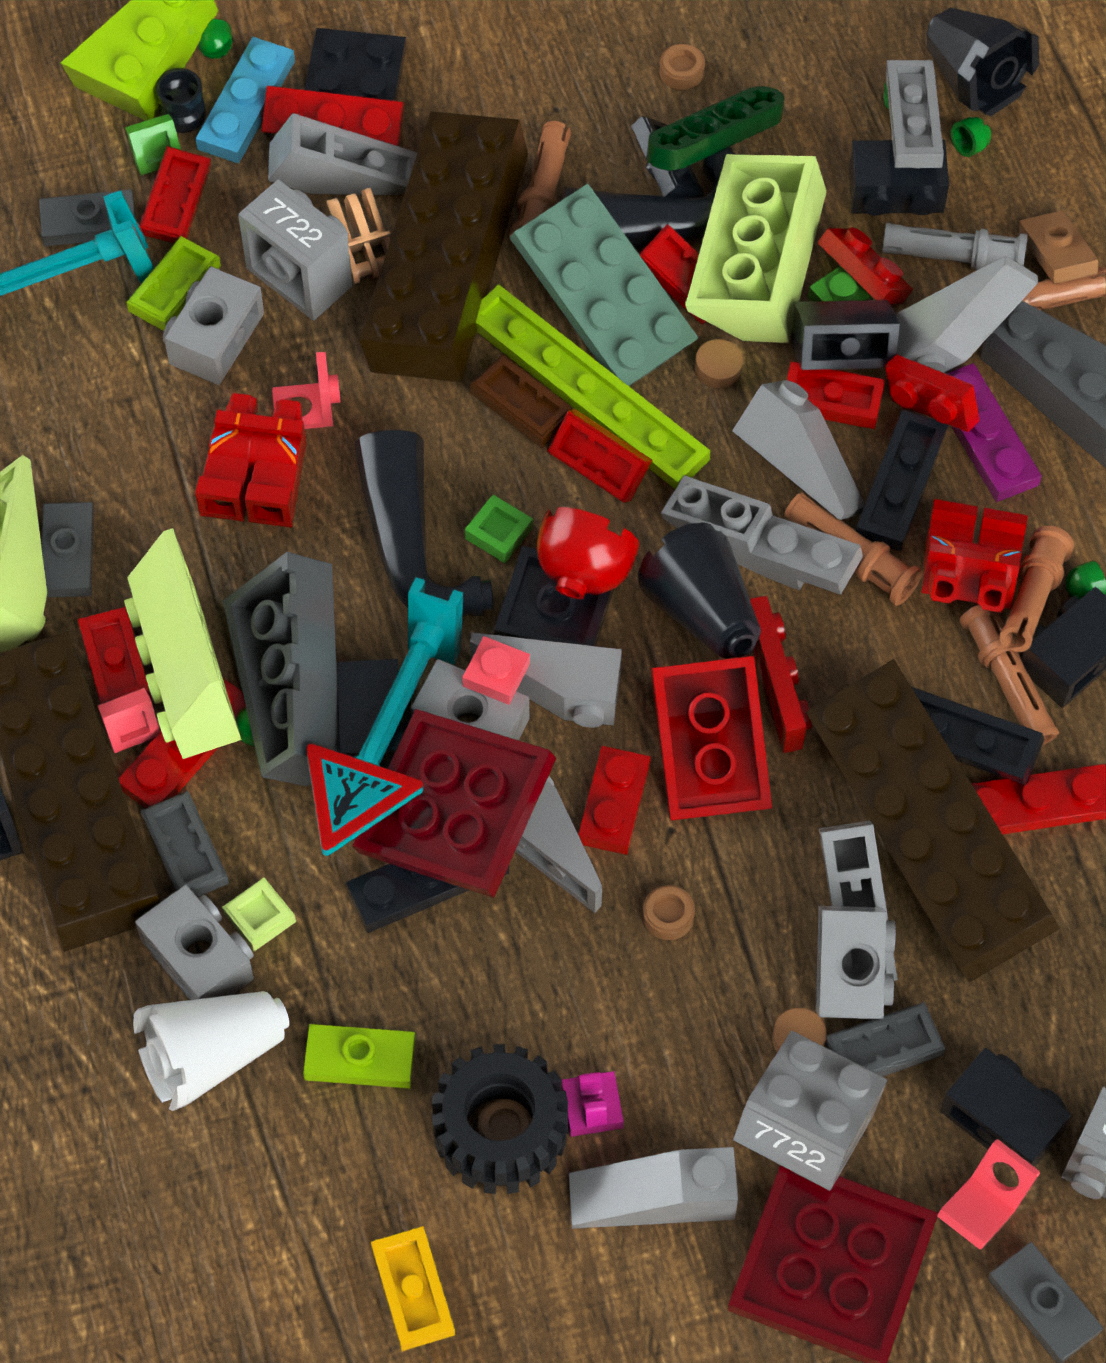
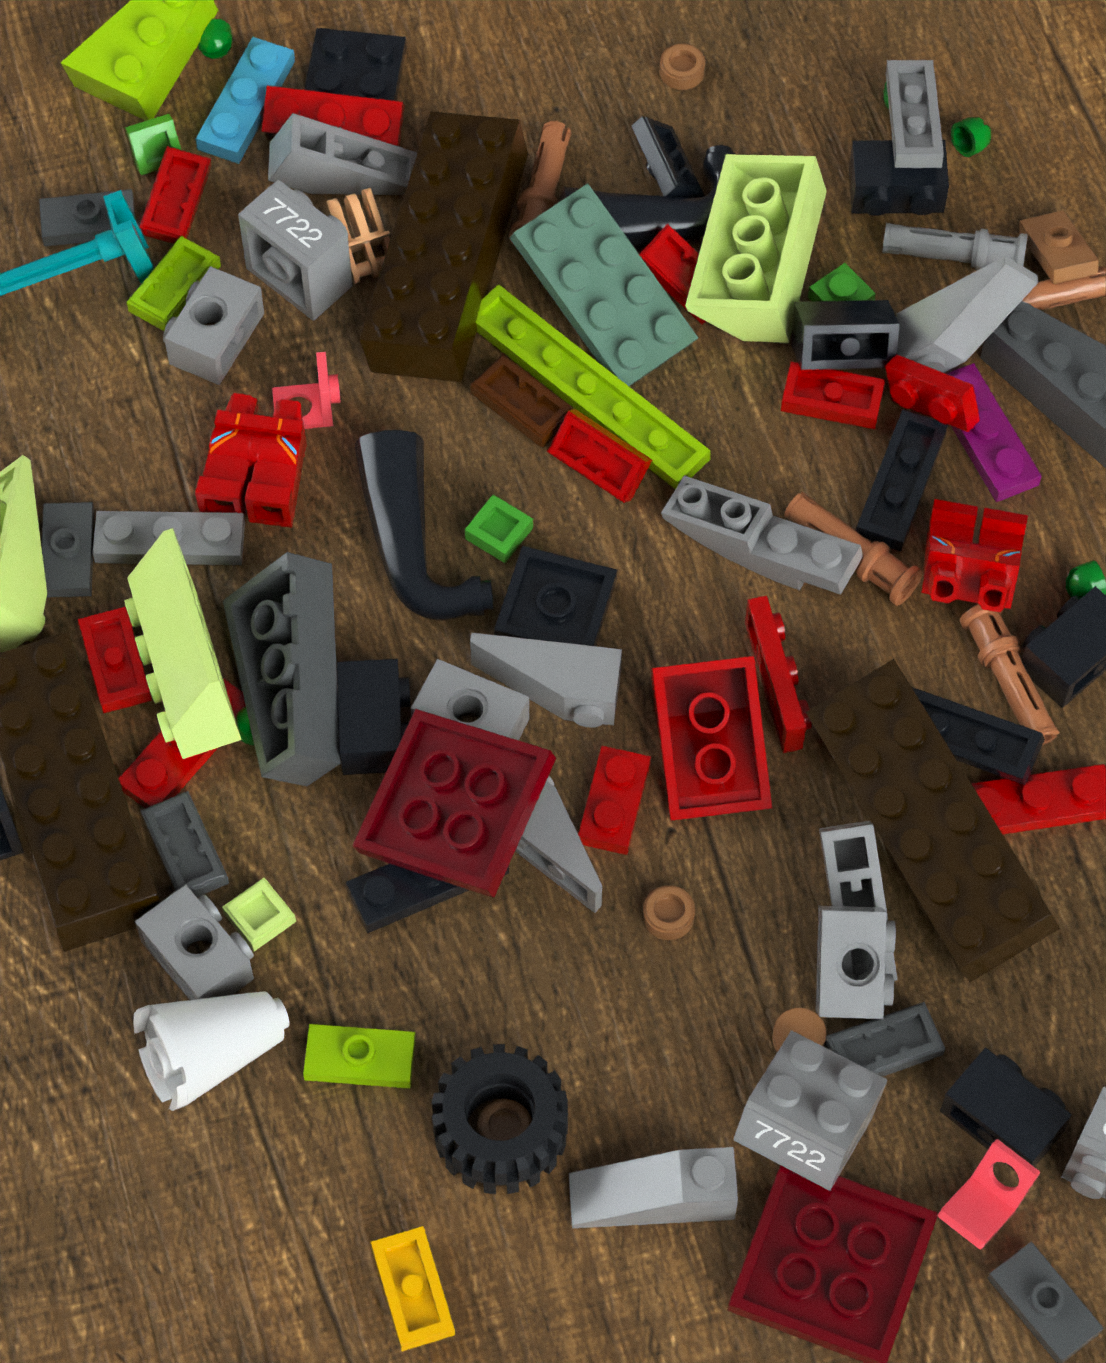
(129, 720): coral plate -> none
(181, 97): black wheel -> none
(202, 536): none -> light grey plate
(356, 791): teal piece -> none
(496, 670): coral plate -> none
(583, 553): red cylinder -> none
(593, 1103): dark pink tile -> none
(702, 589): black cone -> none
(715, 128): dark green beam -> none
(718, 363): medium nougat tile -> none
(798, 443): light grey slope -> none
(874, 274): red plate -> none
(982, 57): black cone -> none
(1040, 574): nougat pin -> none

